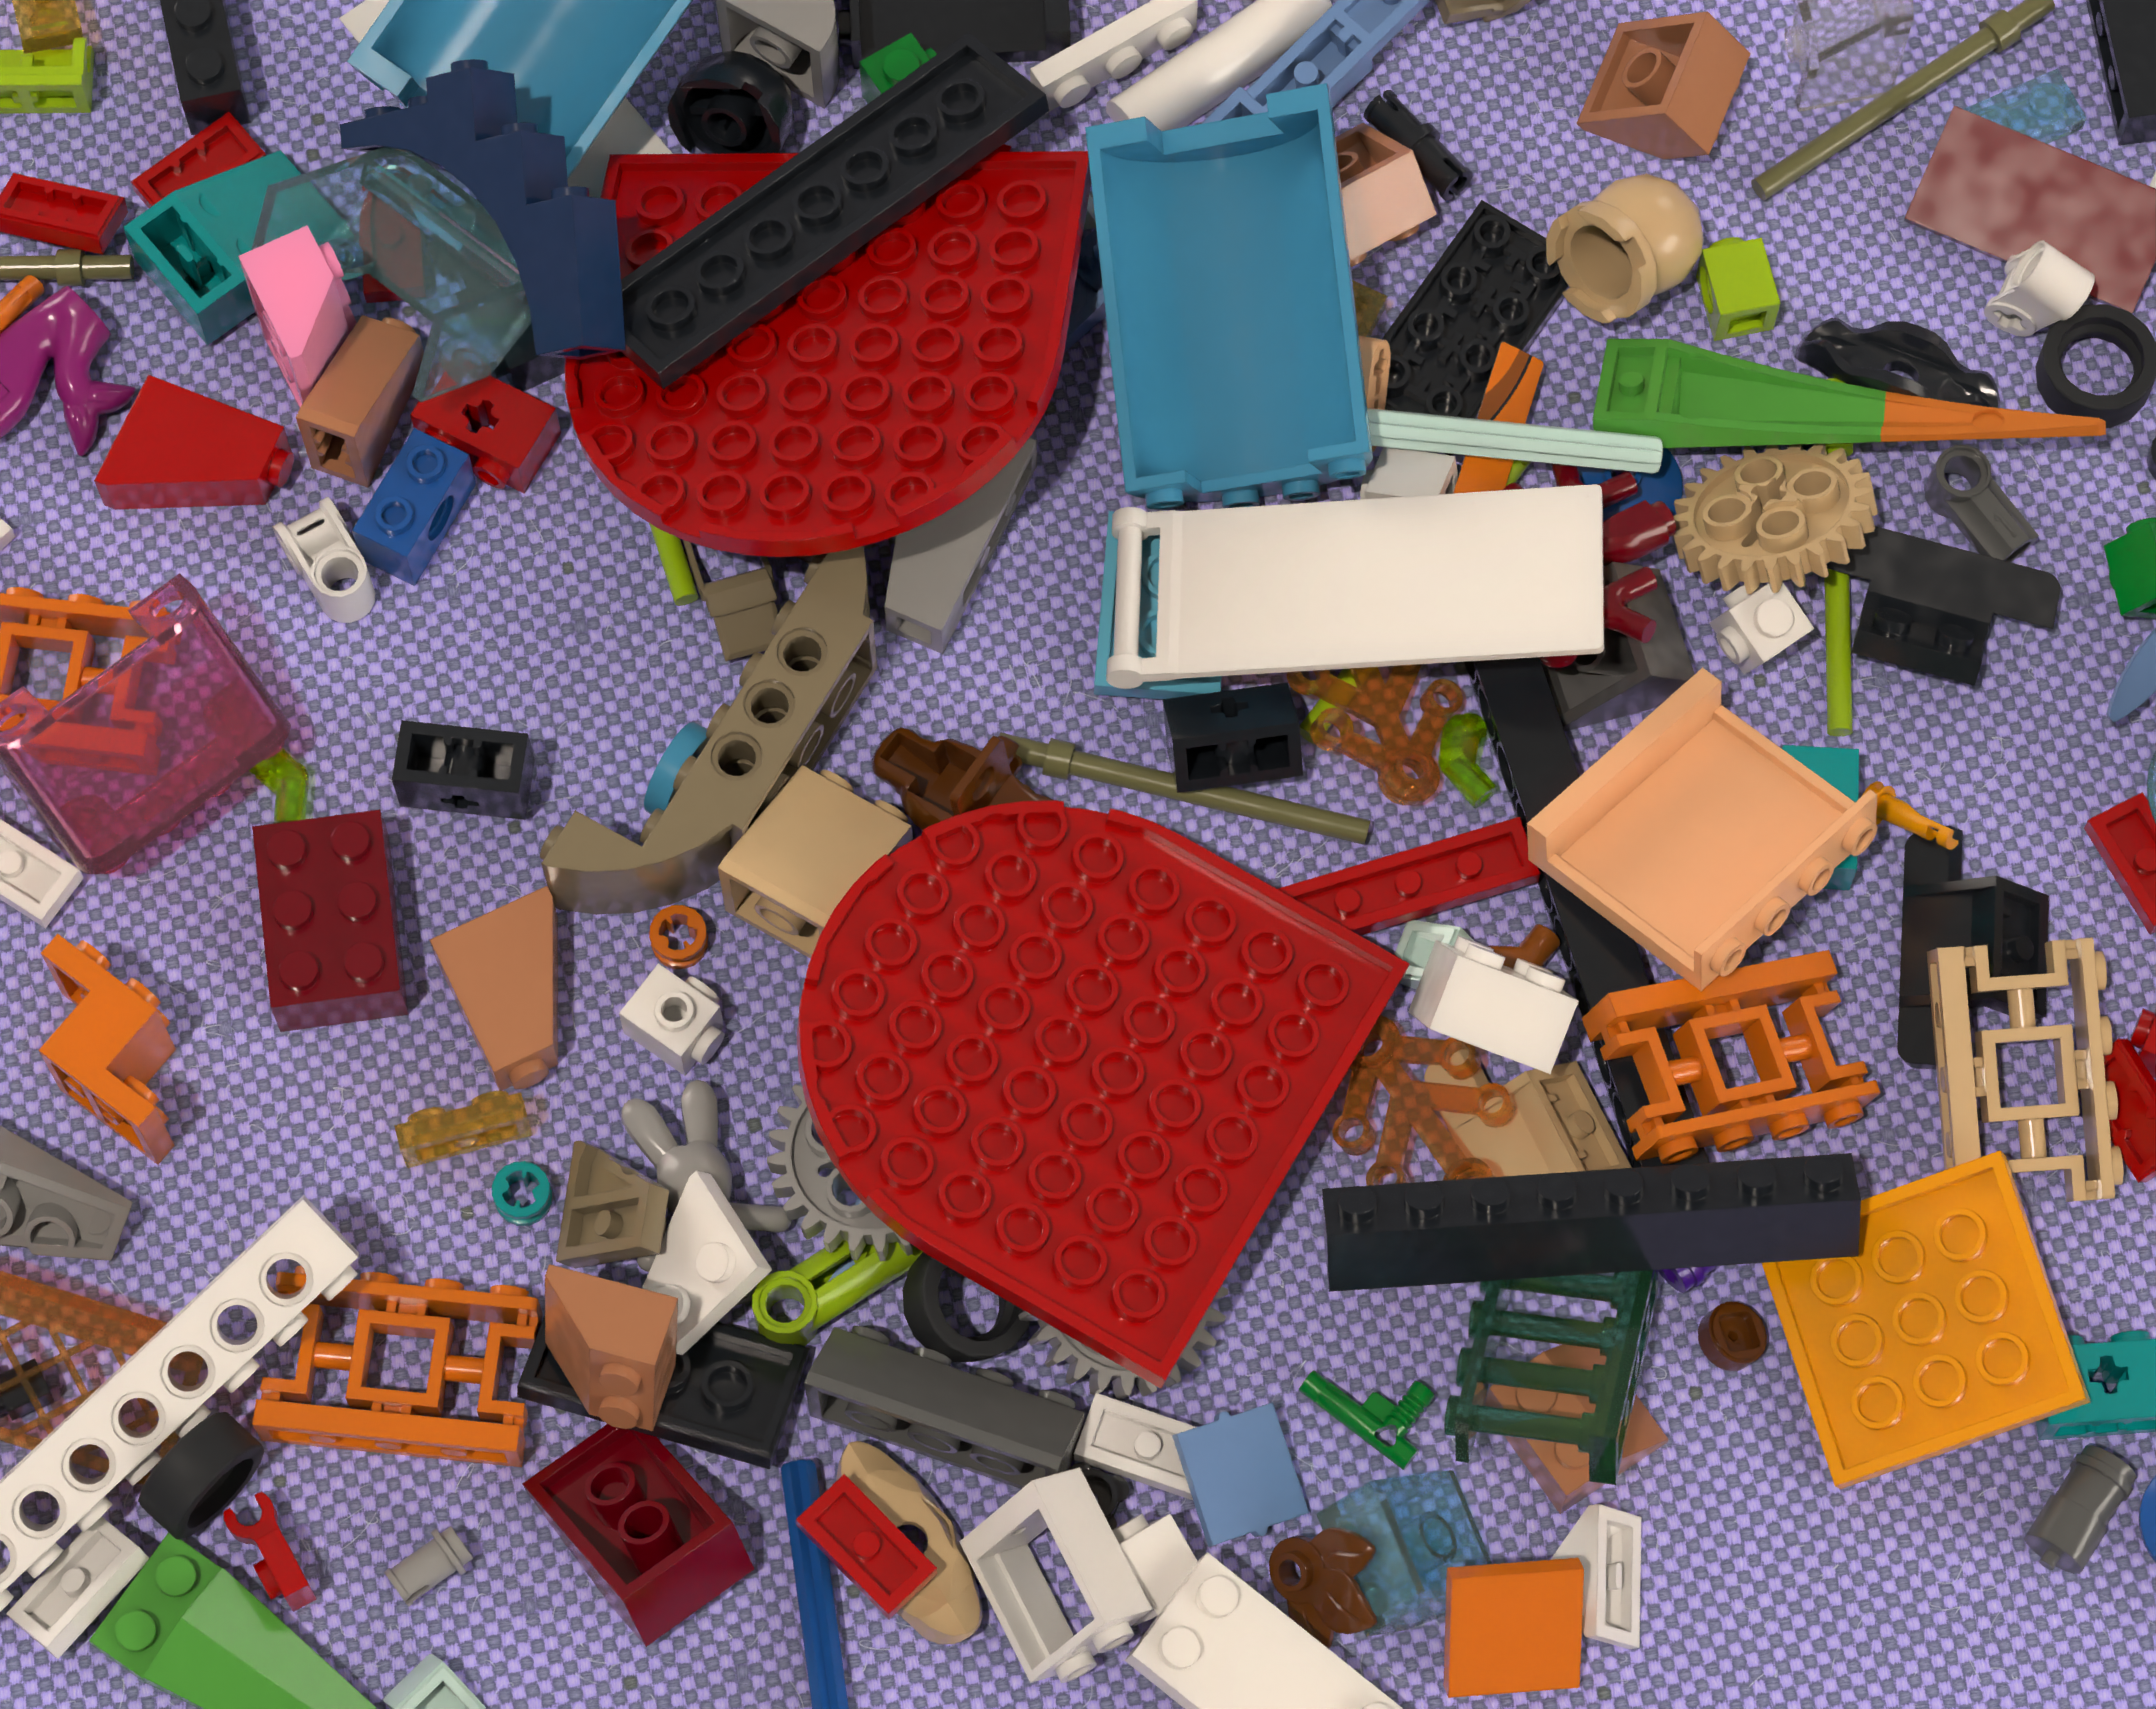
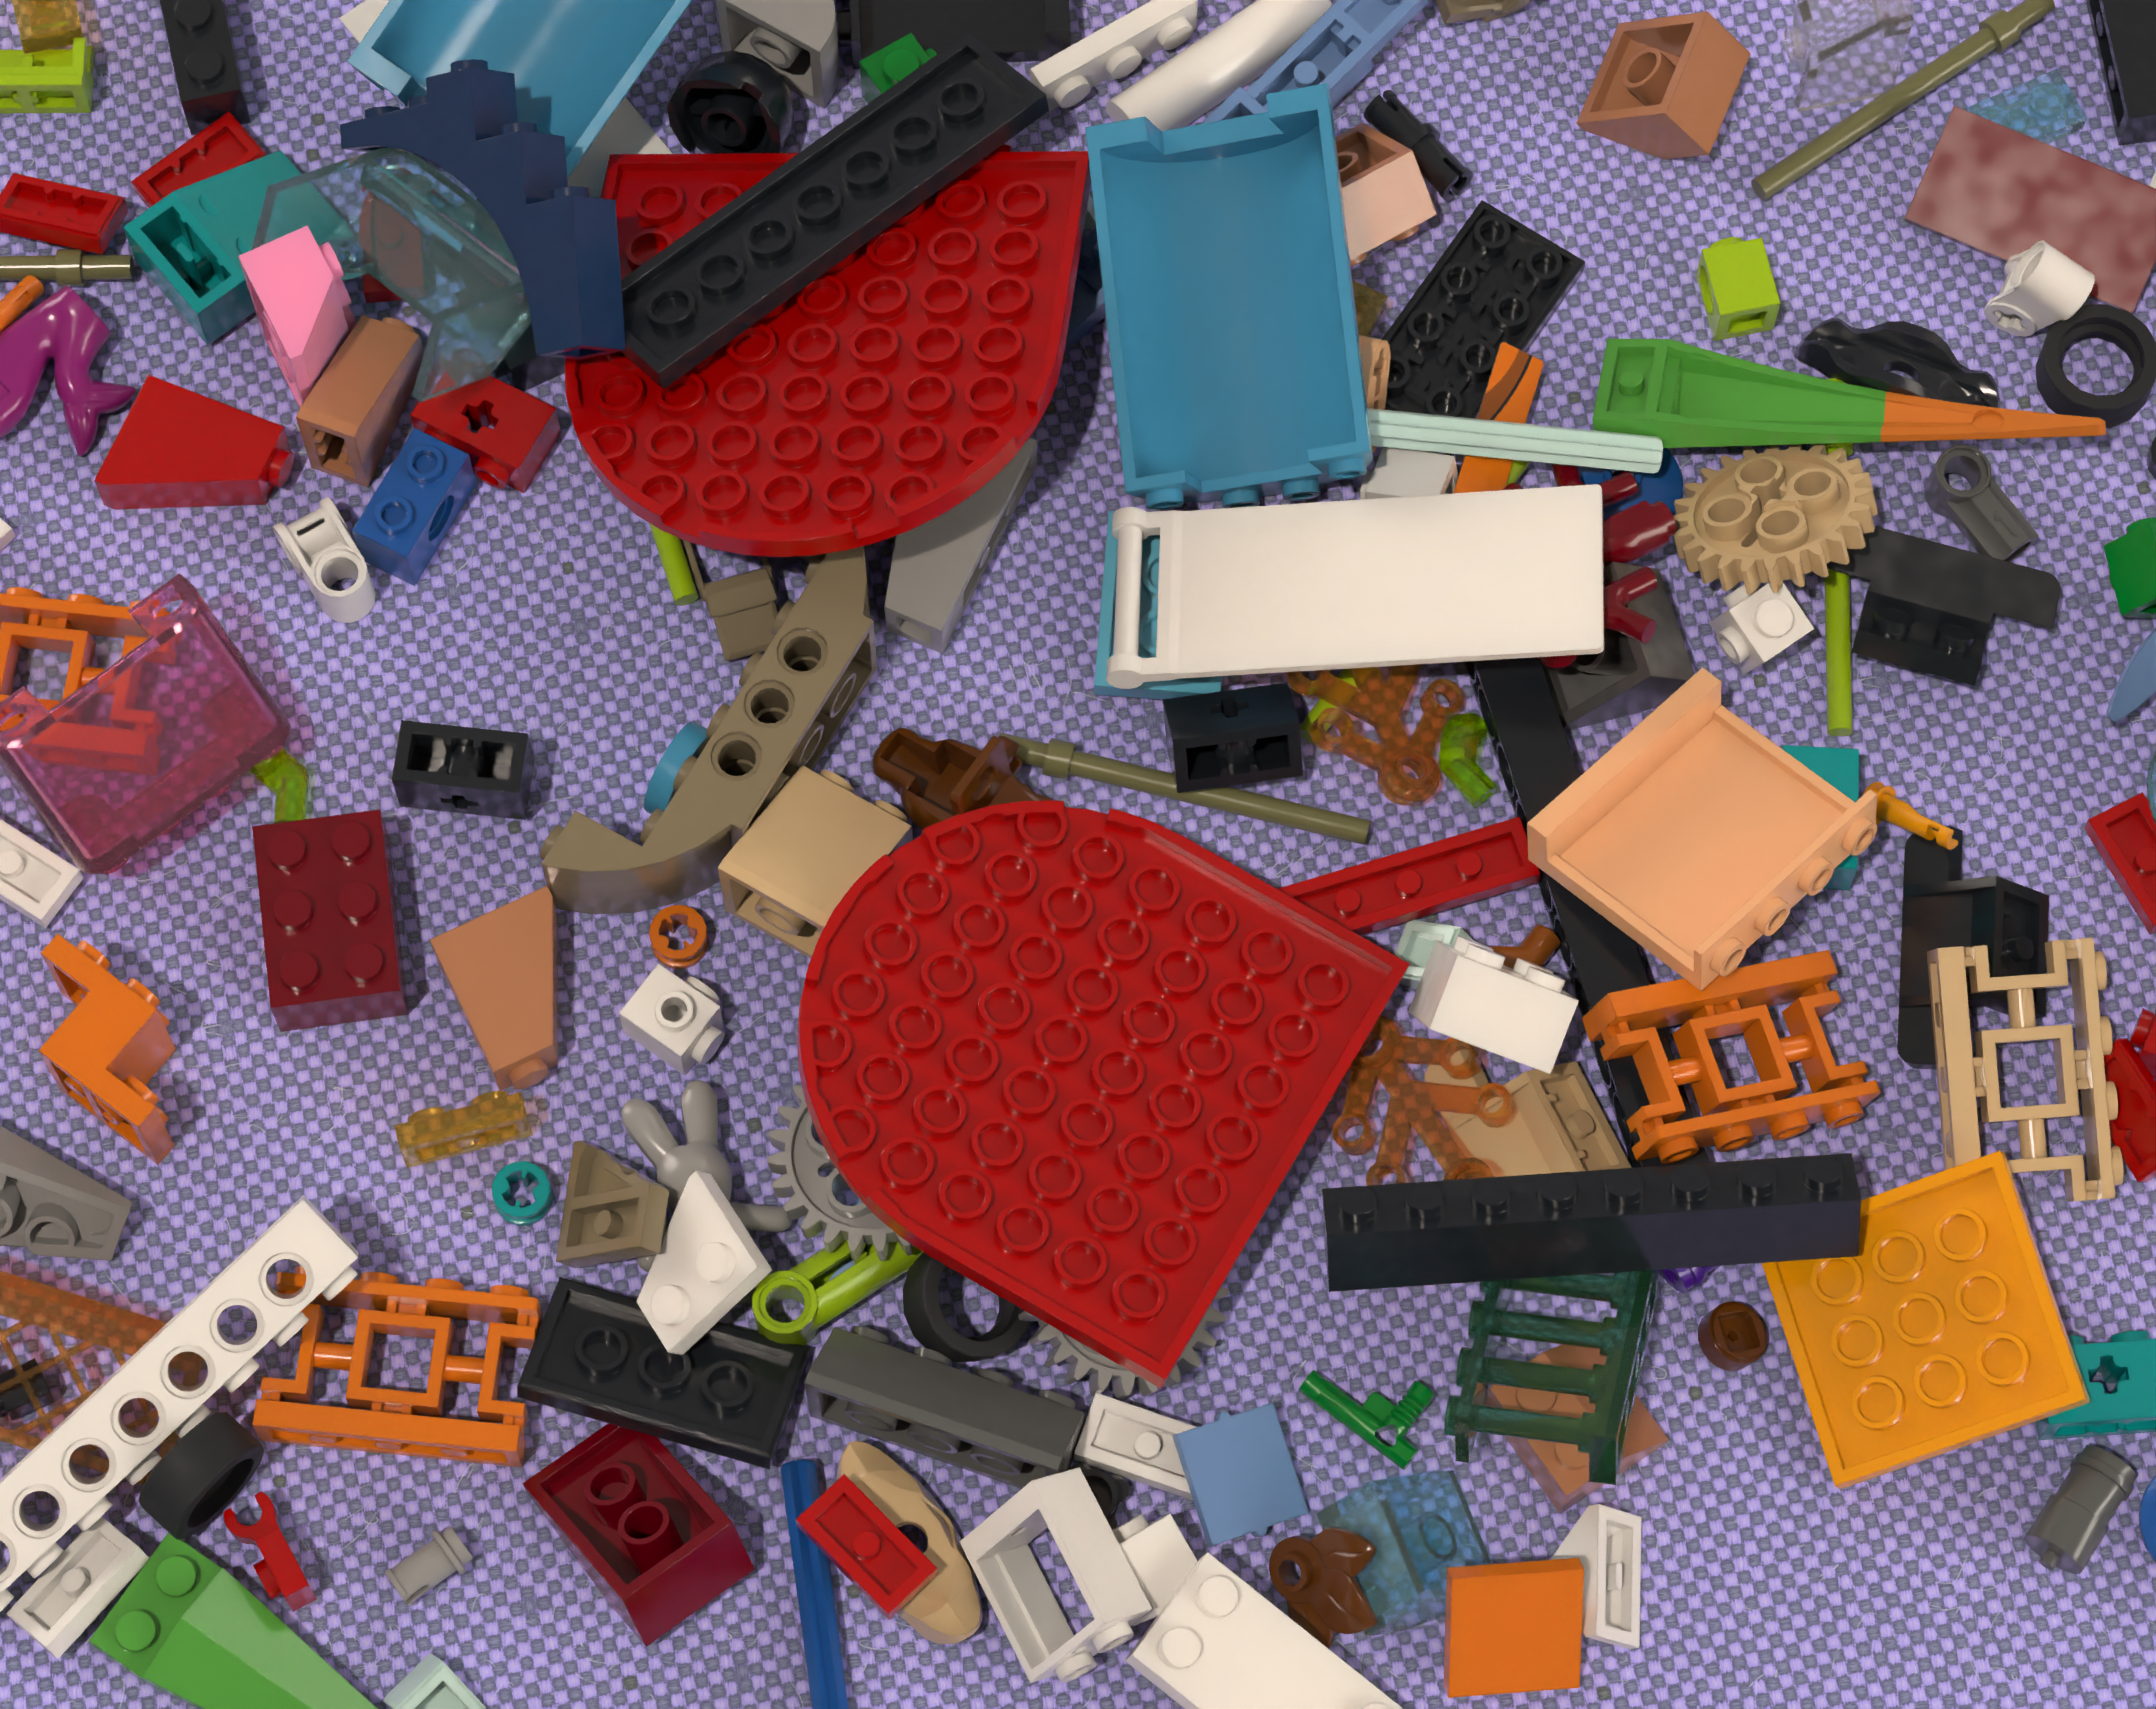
(612, 1344): nougat slope -> none
(1625, 246): tan tile -> none

